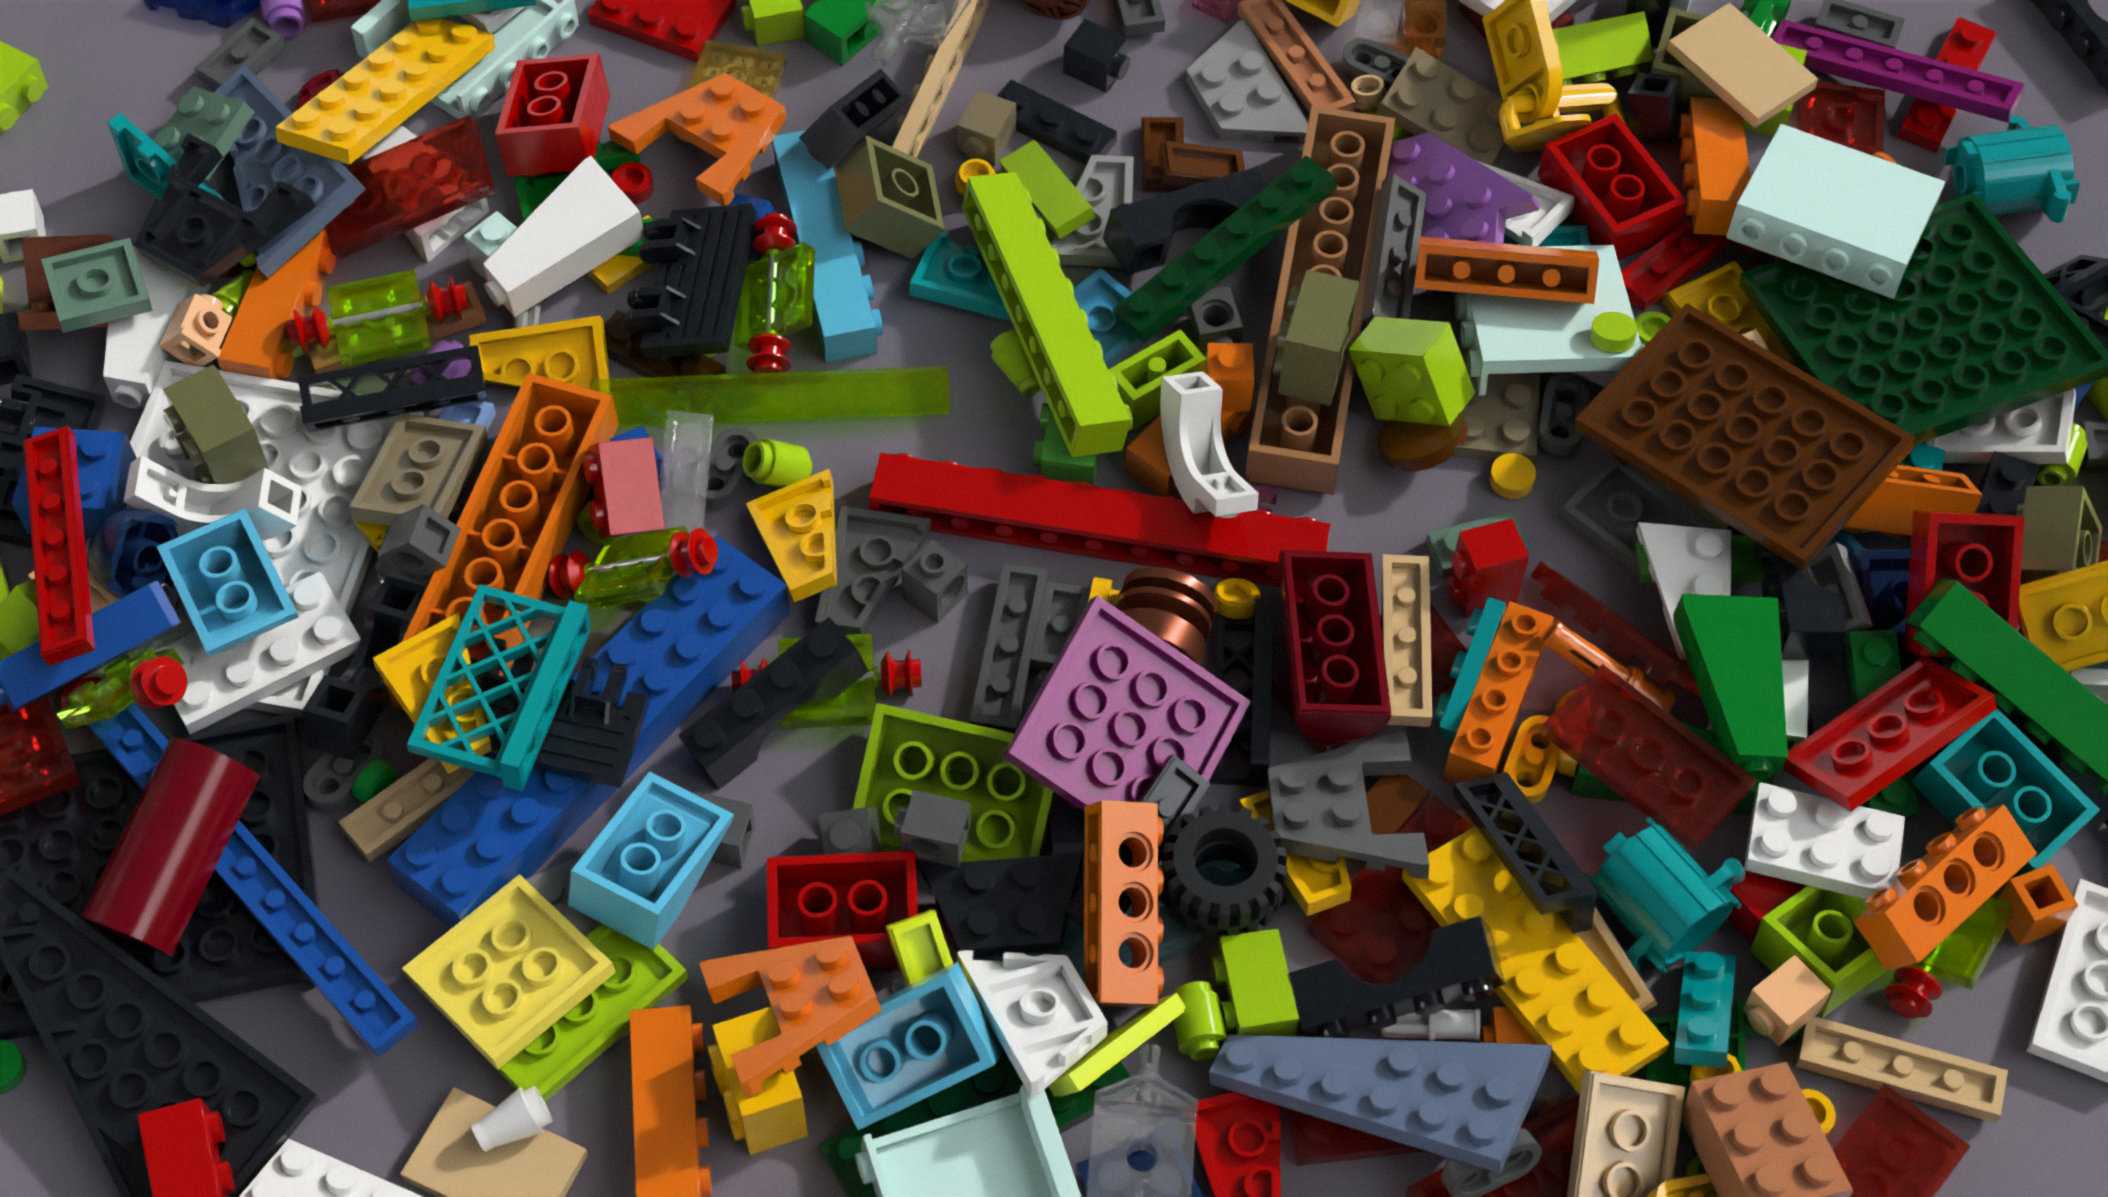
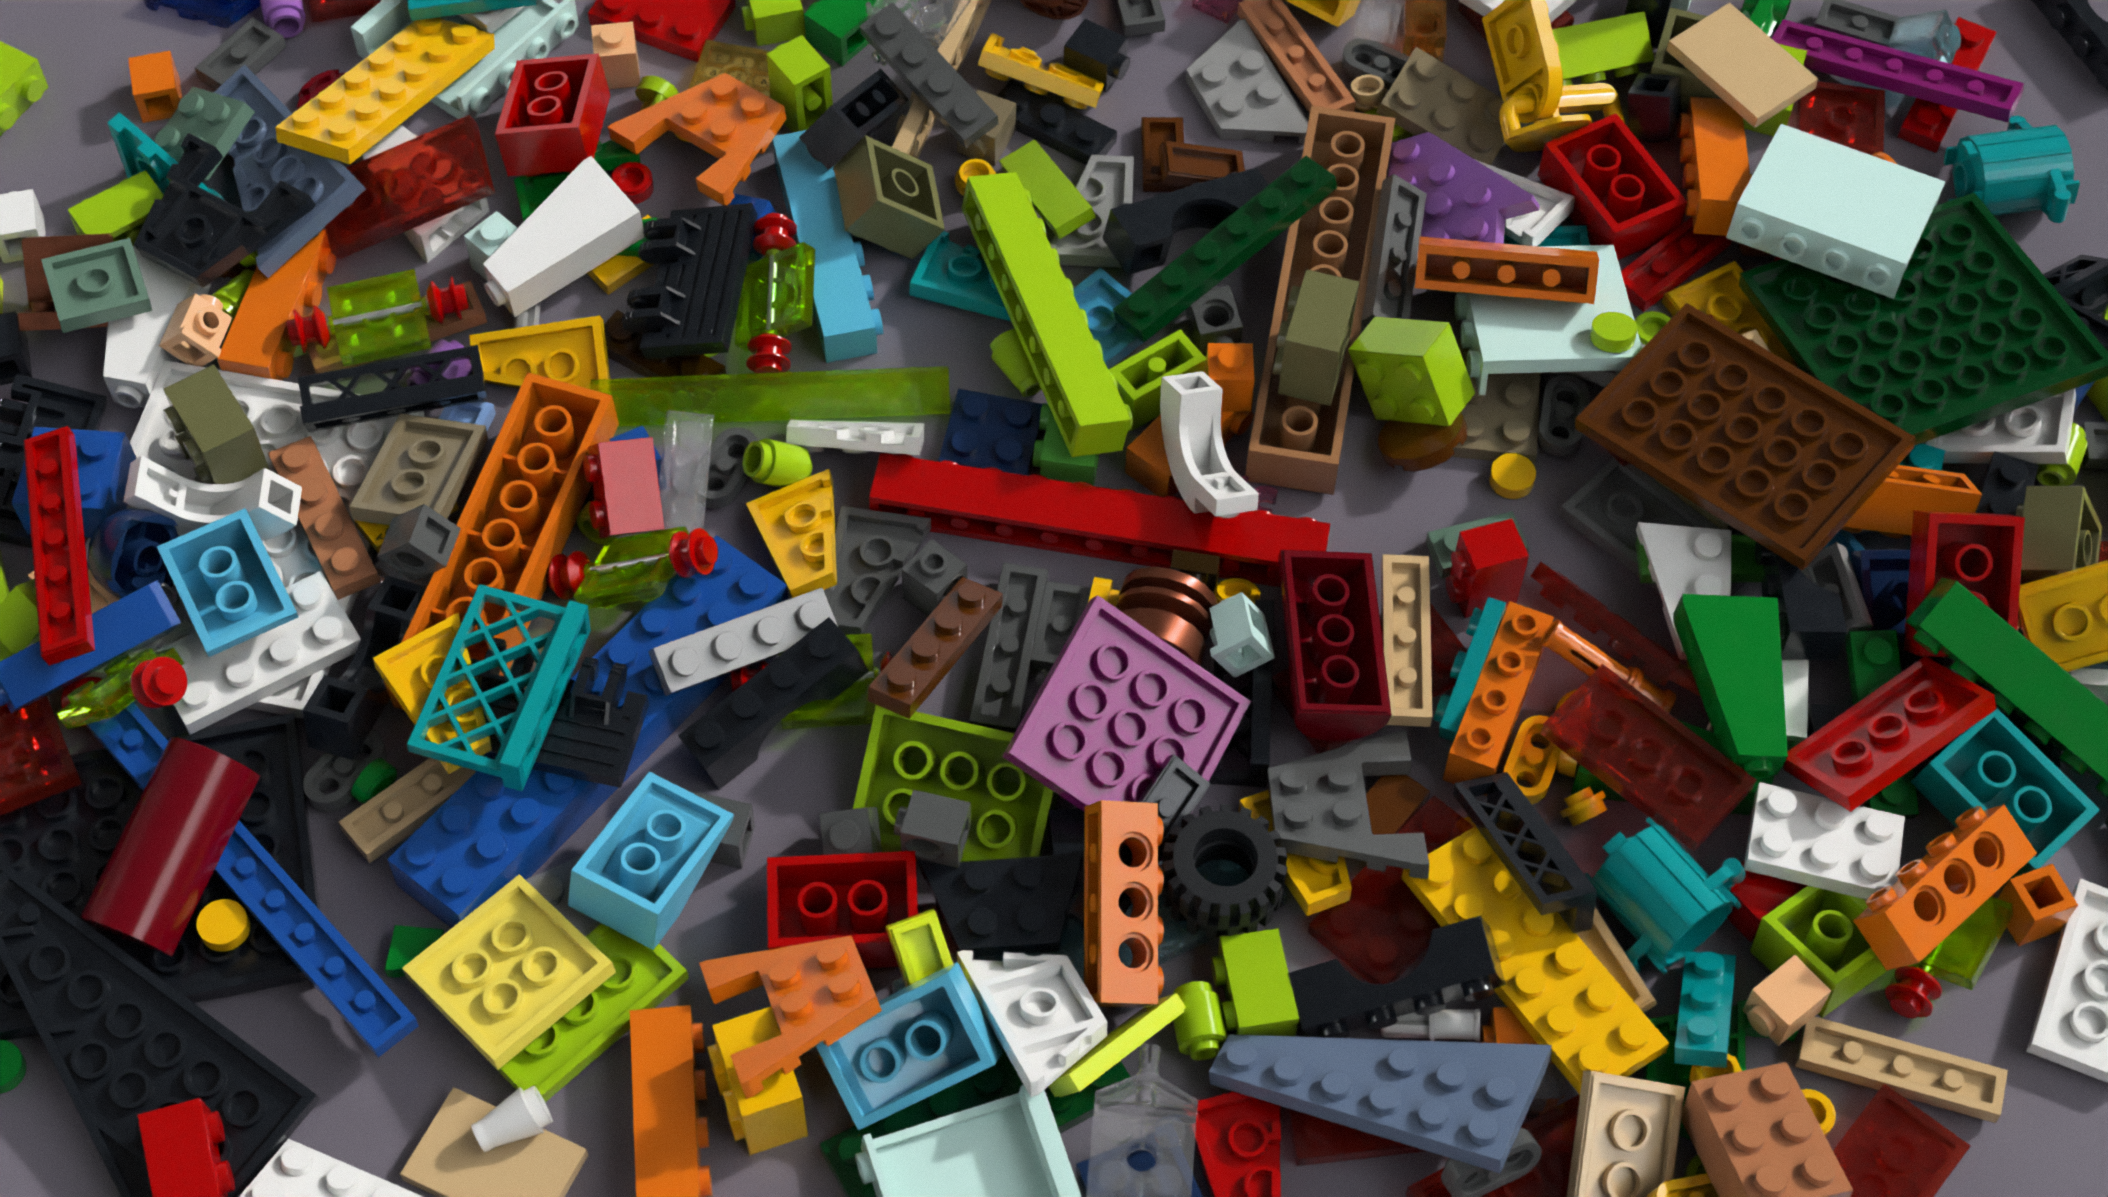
(118, 209): none -> lime brick
(155, 85): none -> orange brick
(223, 925): none -> yellow tile
(326, 519): none -> nougat plate
(407, 944): none -> green tile
(617, 53): none -> light nougat brick
(654, 90): none -> lime tile
(738, 642): none -> light grey plate
(799, 82): none -> lime brick
(857, 436): none -> white wing
(929, 75): none -> dark grey plate
(935, 647): none -> reddish brown plate
(992, 432): none -> dark blue plate
(1026, 66): none -> yellow wing
(1200, 566): none -> dark brown plate
(1239, 635): none -> light aqua brick
(1583, 806): none -> yellow plate
(1927, 35): none -> clear light blue brick

